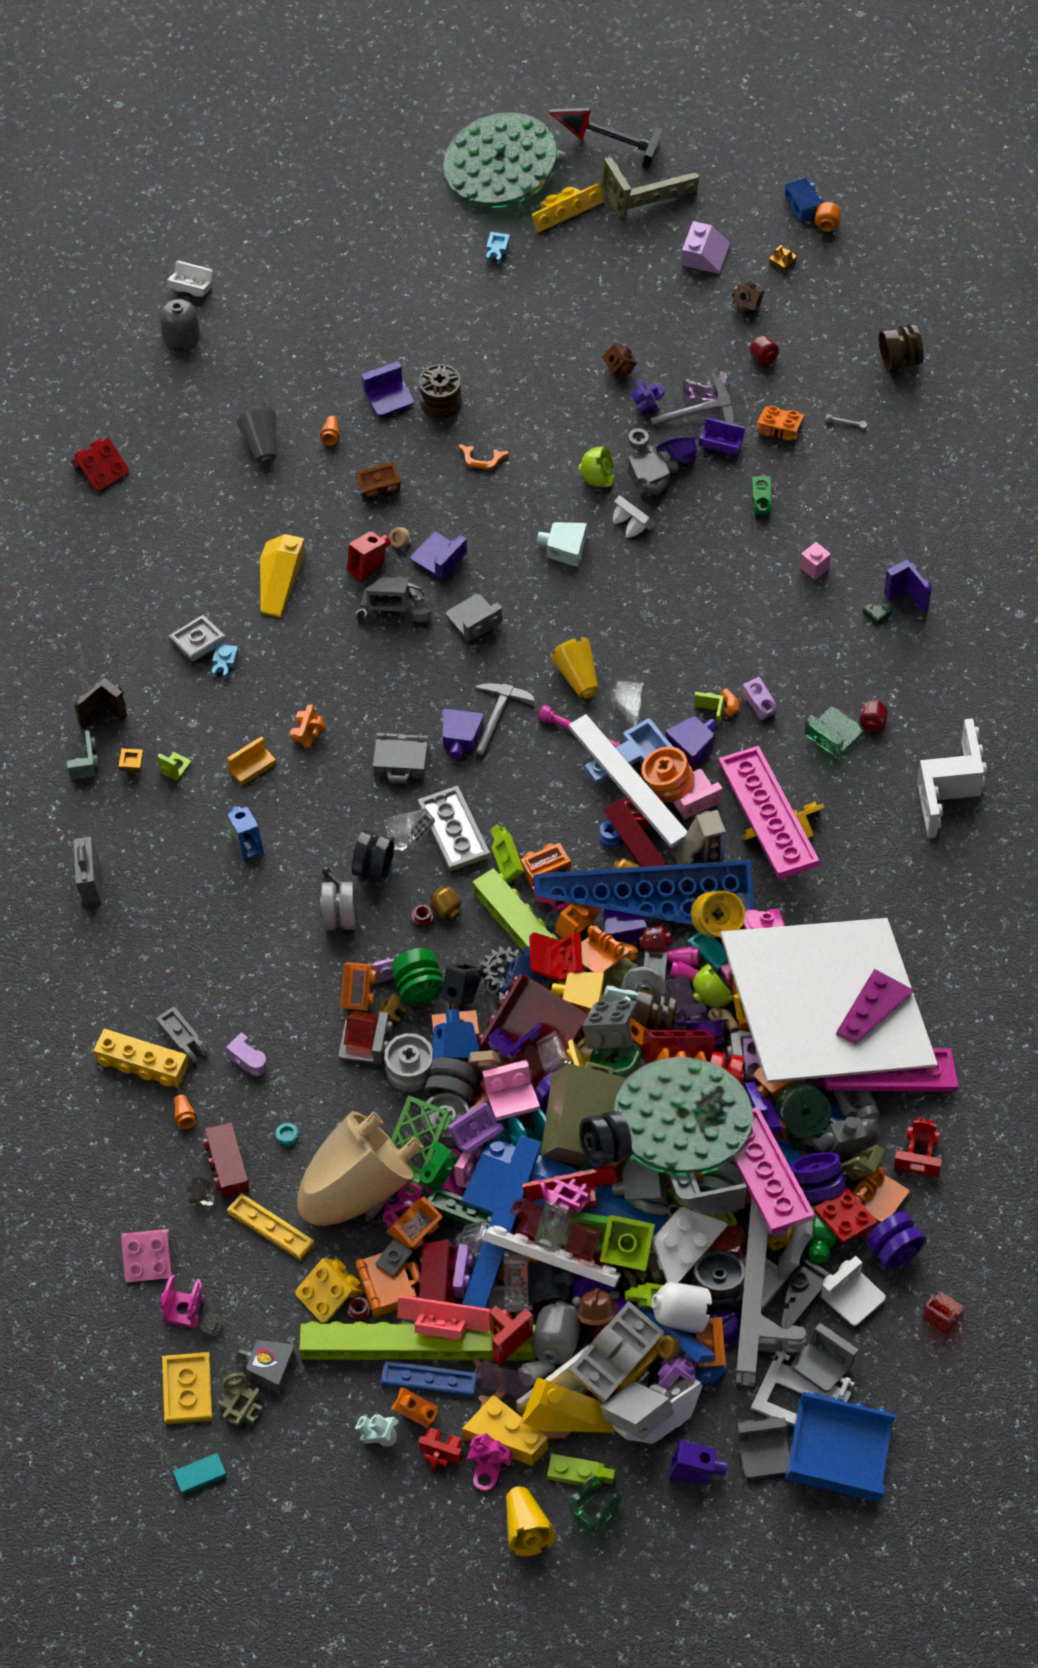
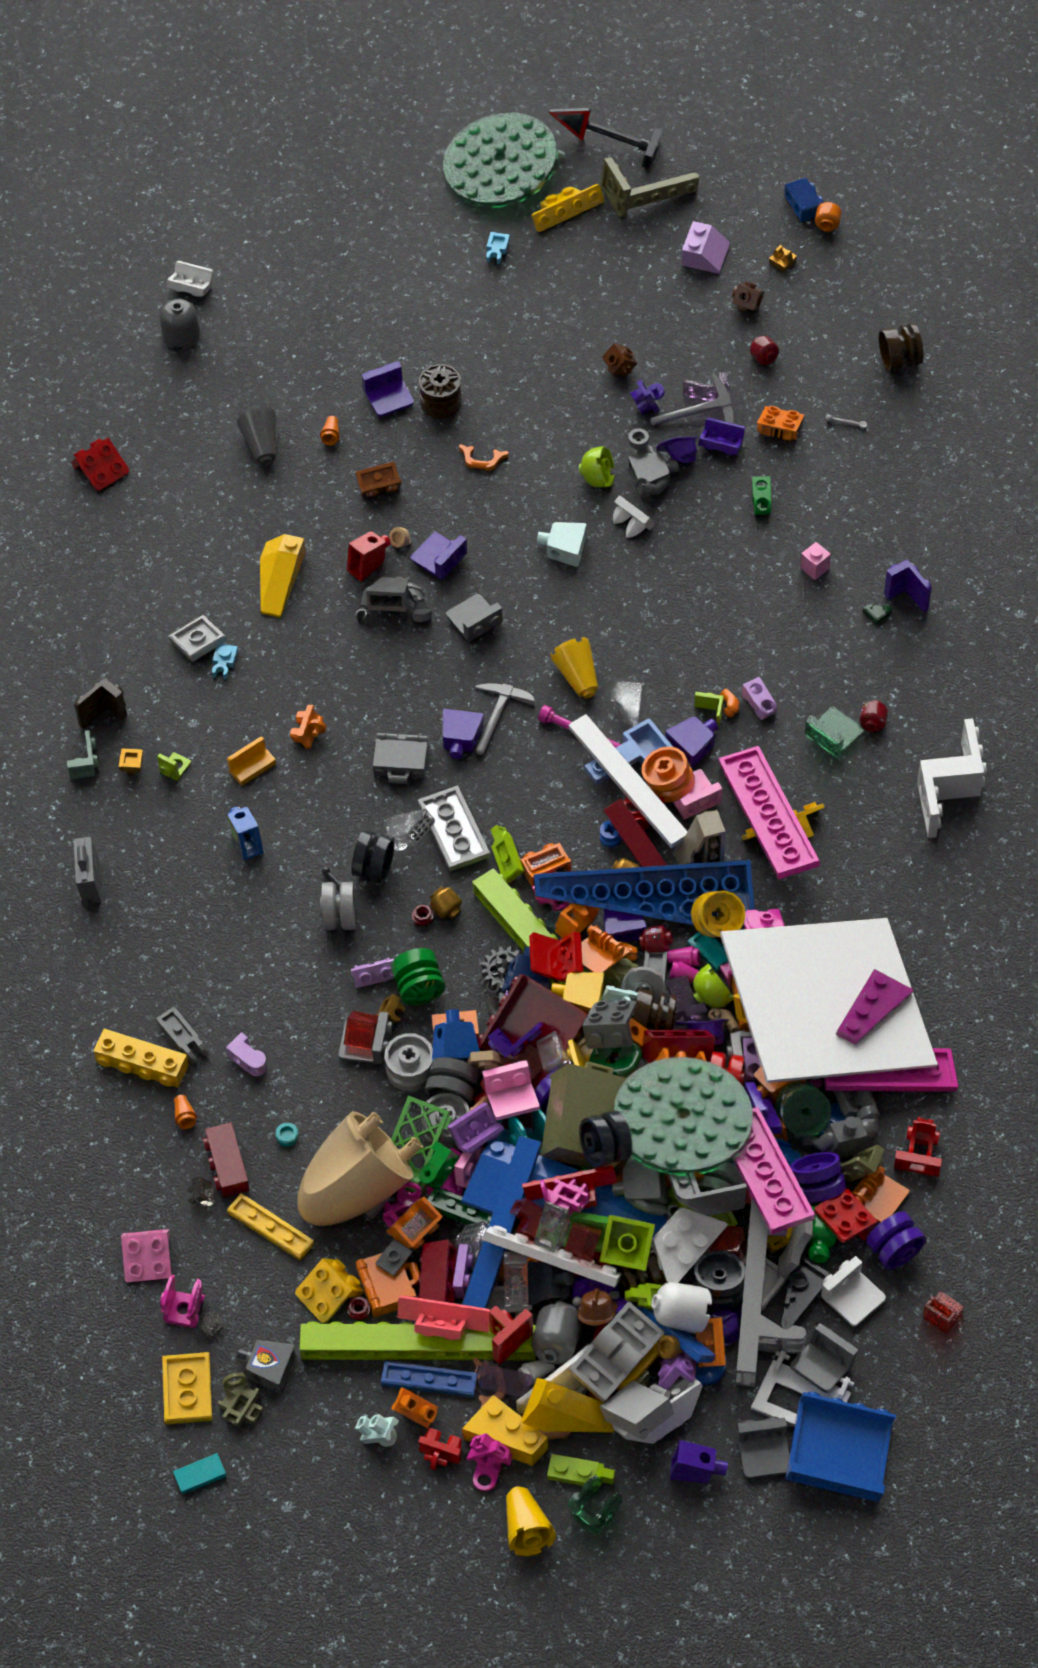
(357, 986): orange window -> none
(460, 984): black torso -> none
(711, 1098): clear smoke tile -> none

